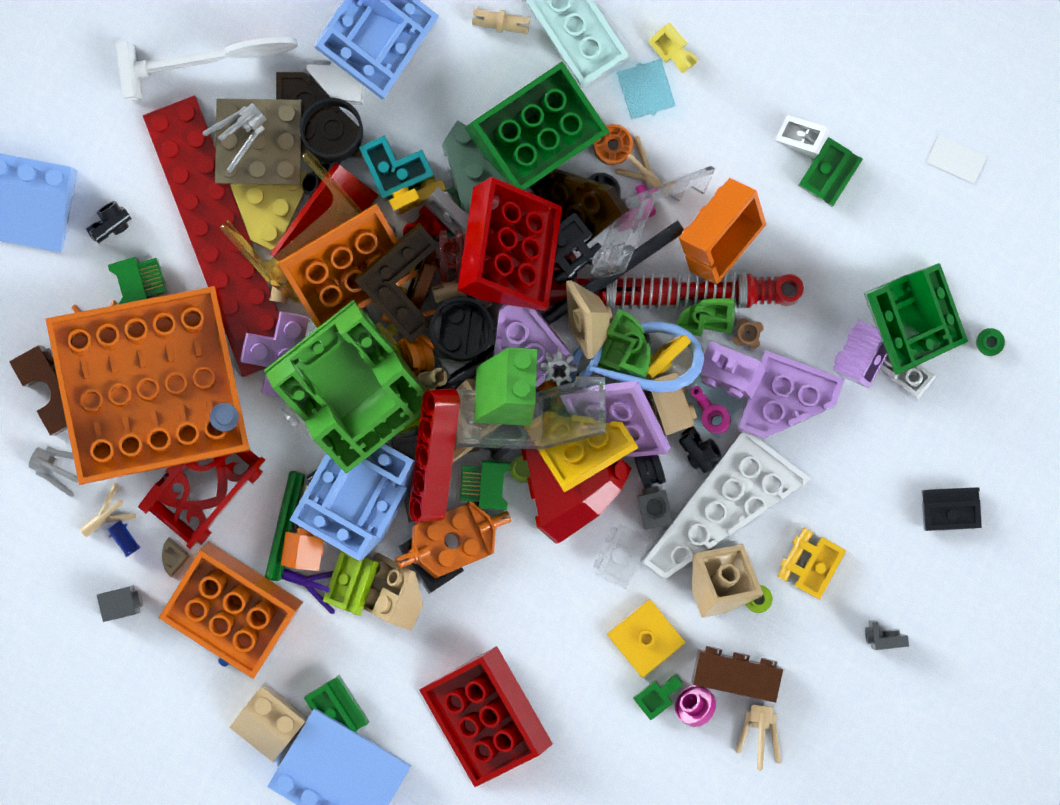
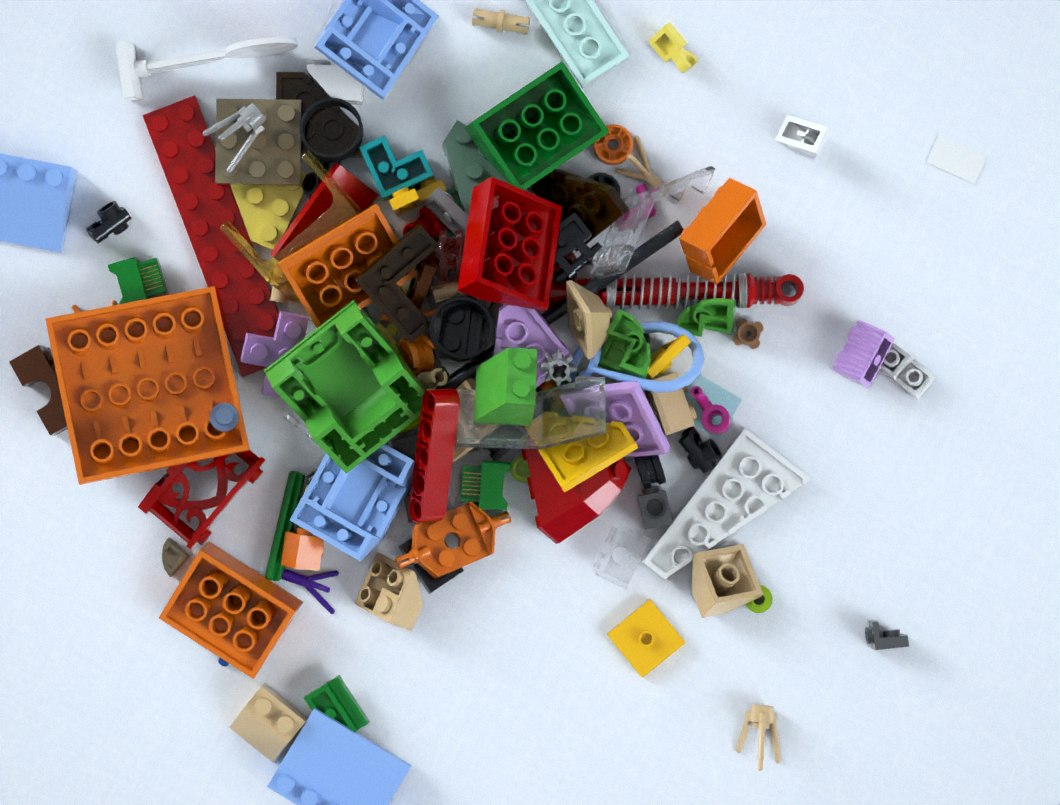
(45, 462): light grey plant -> none
(104, 514): tan plant -> none
(119, 603): dark grey brick -> none
(123, 538): clear blue pin -> none
(351, 583): lime plate -> none
(486, 717): red slope -> none
(646, 89): clear light blue piece -> none
(656, 698): green plate -> none
(695, 706): dark pink plate -> none
(731, 371): lavender brick -> none
(737, 674): reddish brown brick -> none
(787, 396): lavender plate -> none
(818, 569): yellow plate -> none
(830, 172): green plate -> none
(916, 317): green slope -> none
(951, 509): black plate -> none
(982, 345): green plate -> none

